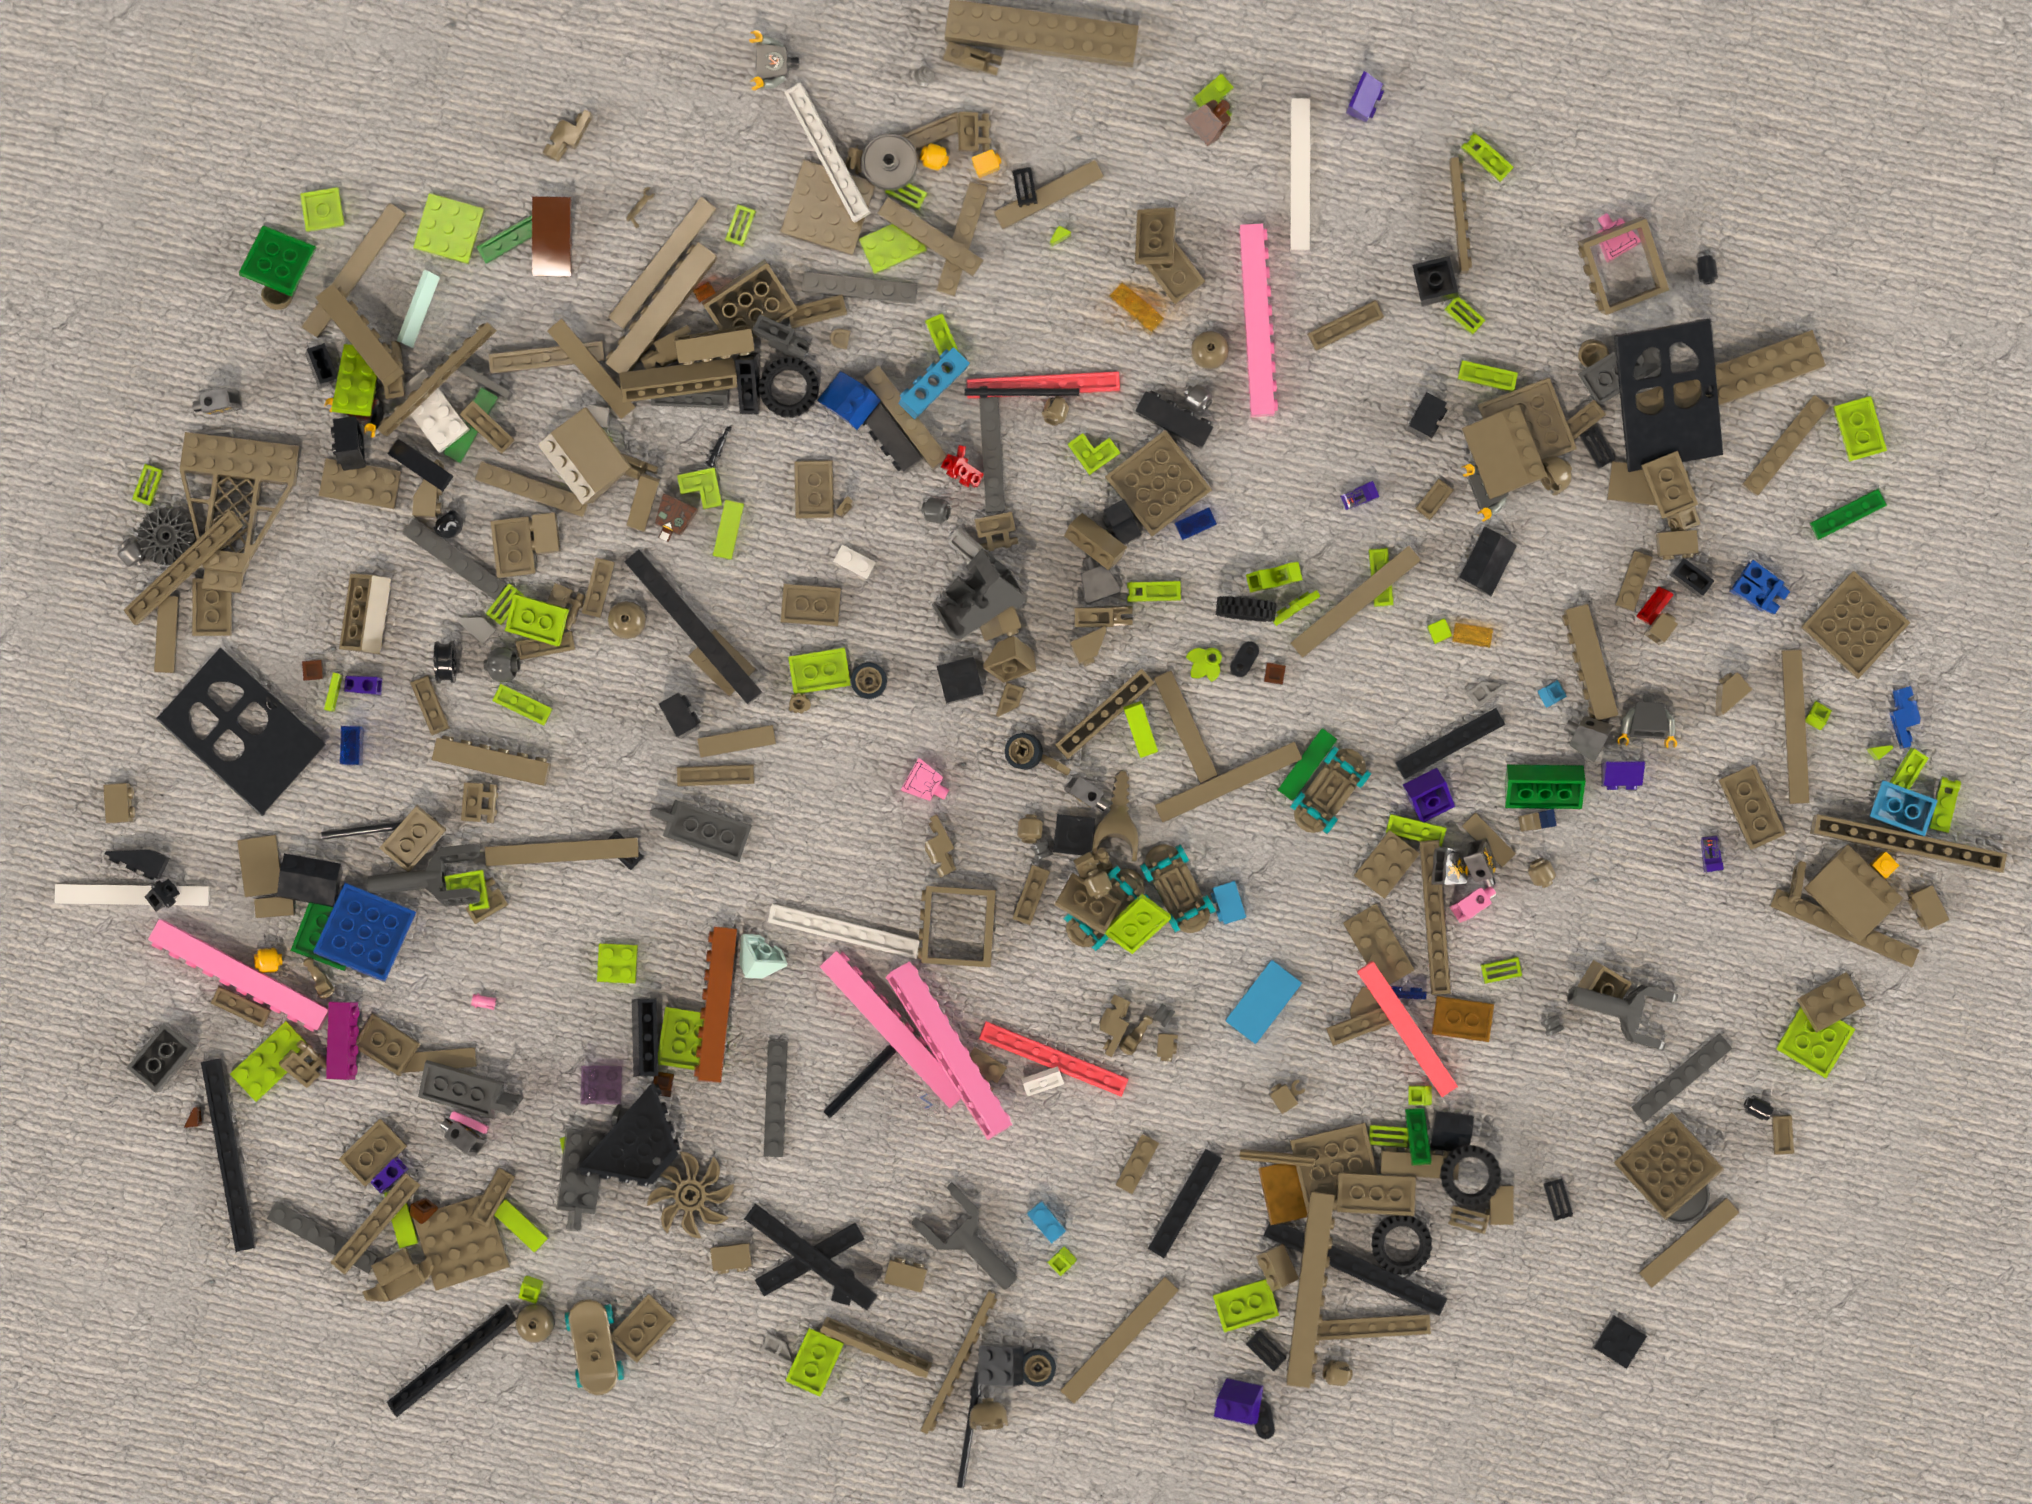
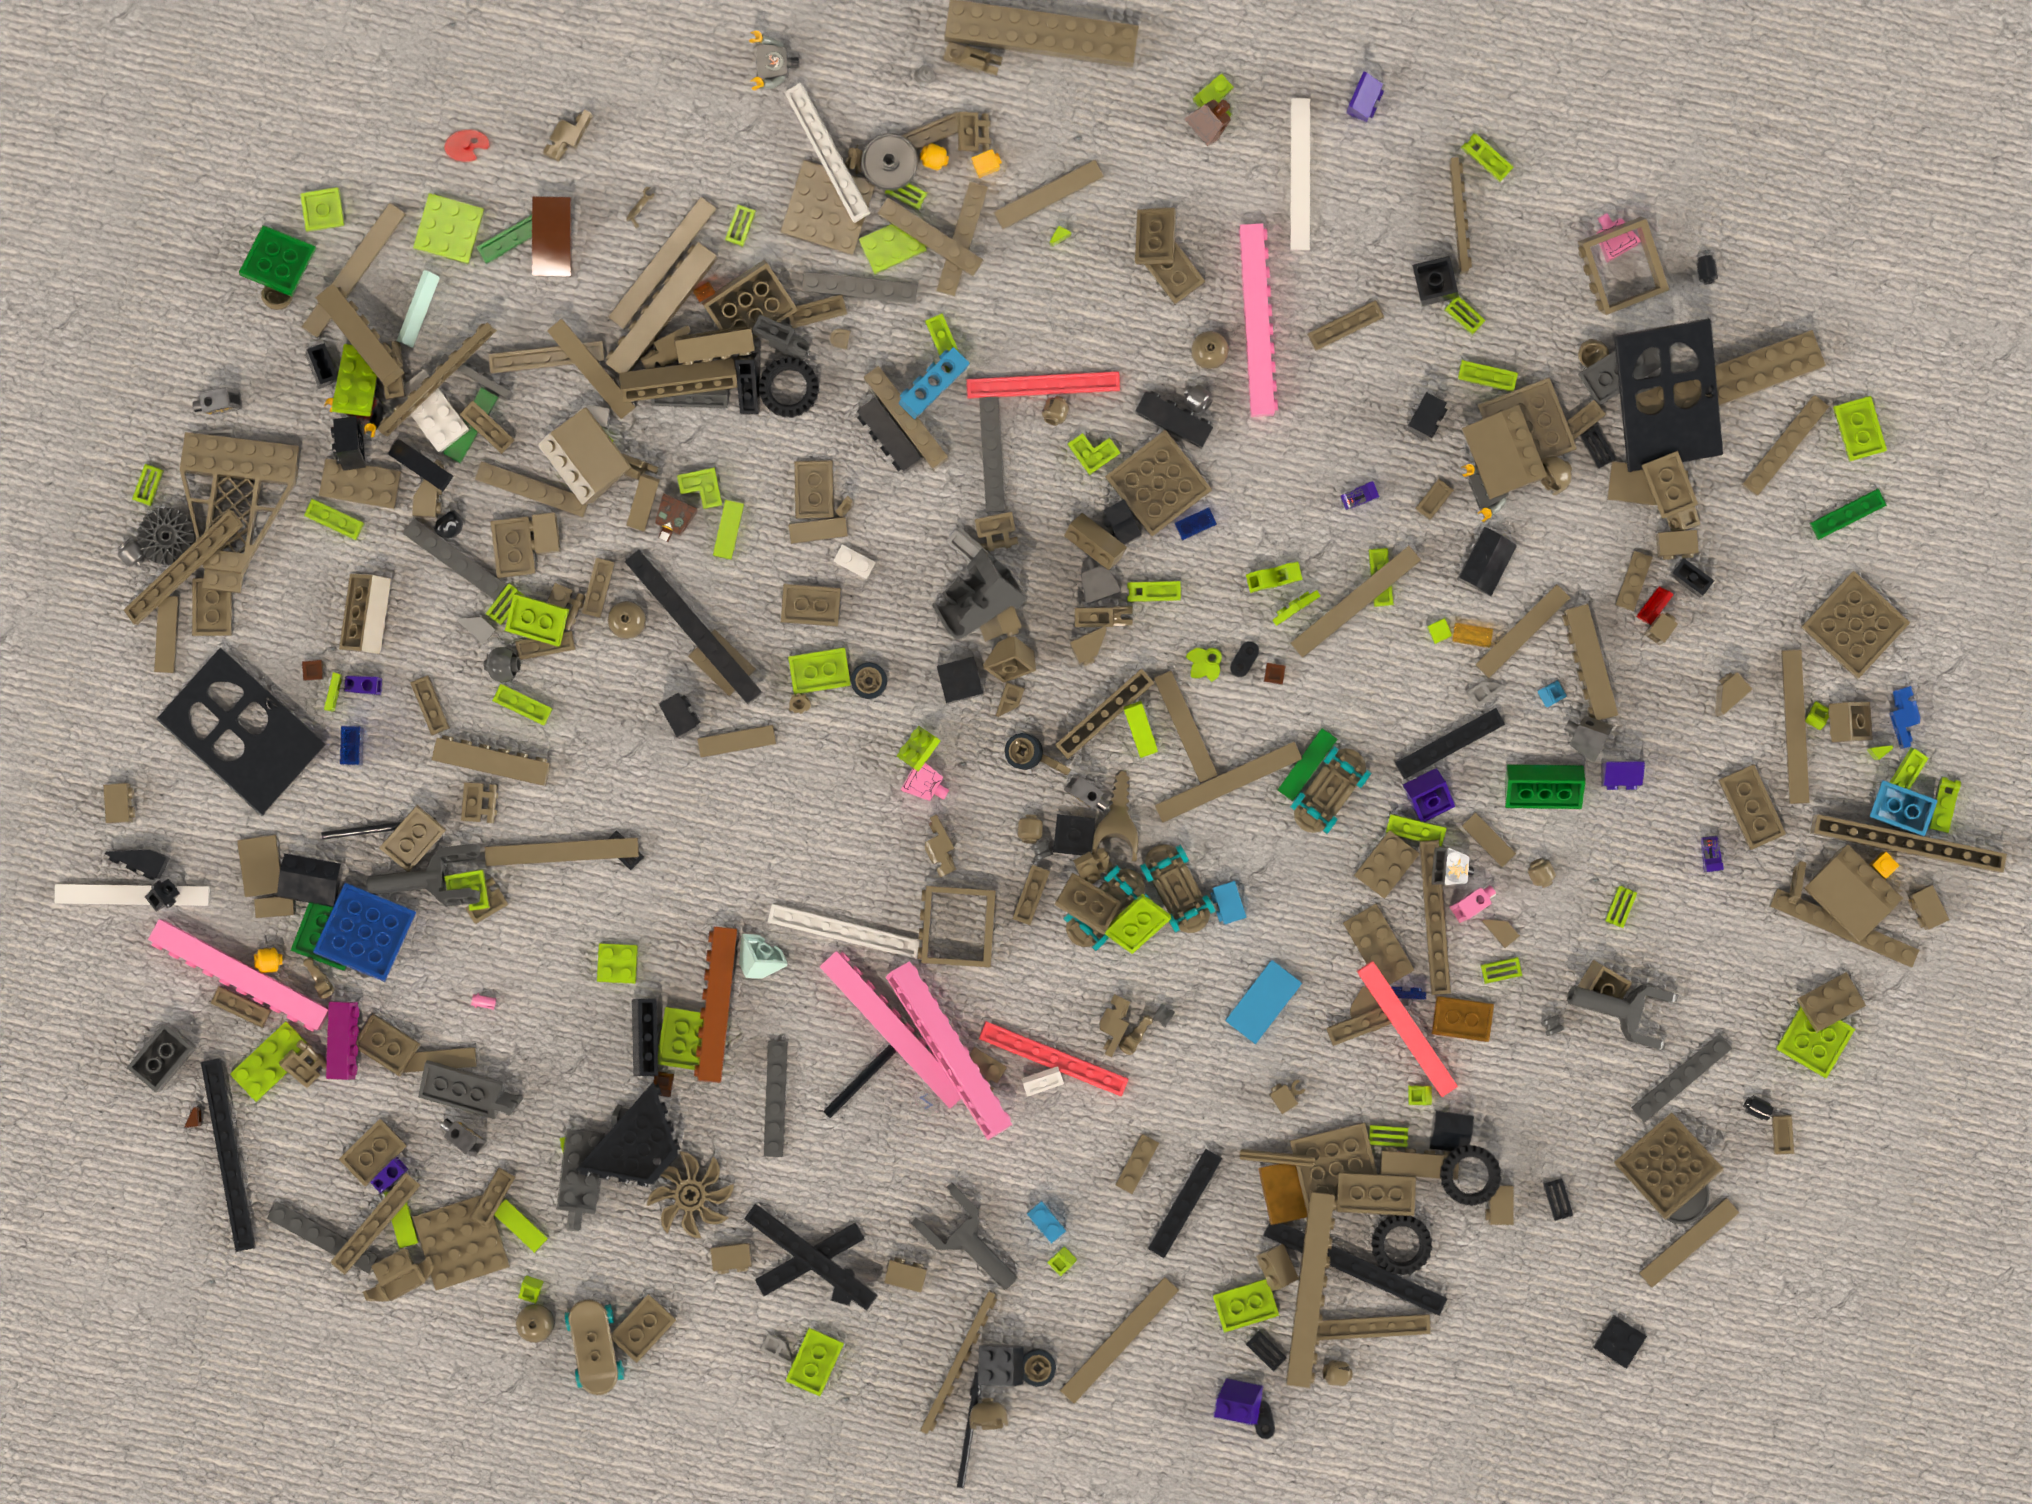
(334, 519): none -> lime tile
(422, 1210): reddish brown slope -> none
(445, 662): black wheel -> none
(451, 1360): black tile -> none
(461, 148): none -> piece
(469, 1122): bright pink tile -> none
(601, 1084): clear purple bracket -> none
(704, 829): dark grey hinge -> none
(715, 775): dark tan tile -> none
(718, 447): black piece -> none
(818, 530): none -> dark tan tile
(849, 400): blue slope -> none
(876, 1347): dark tan plate -> none
(918, 748): none -> lime plate
(936, 510): dark grey head -> none
(959, 468): red brick -> none
(983, 391): black bar -> none
(1027, 201): black tile -> none
(1098, 884): dark tan head -> none
(1137, 308): clear yellow slope -> none
(1166, 1046): dark tan brick -> none
(1245, 609): black tyre -> none
(1418, 1136): green tile -> none
(1454, 1216): dark tan tile -> none
(1481, 861): flat silver torso -> none
(1502, 931): none -> dark tan tile
(1522, 631): none -> dark tan tile
(1537, 820): leg -> none
(1615, 922): none -> lime tile
(1649, 721): dark grey torso -> none
(1761, 589): blue hips -> none
(1850, 721): none -> dark tan slope

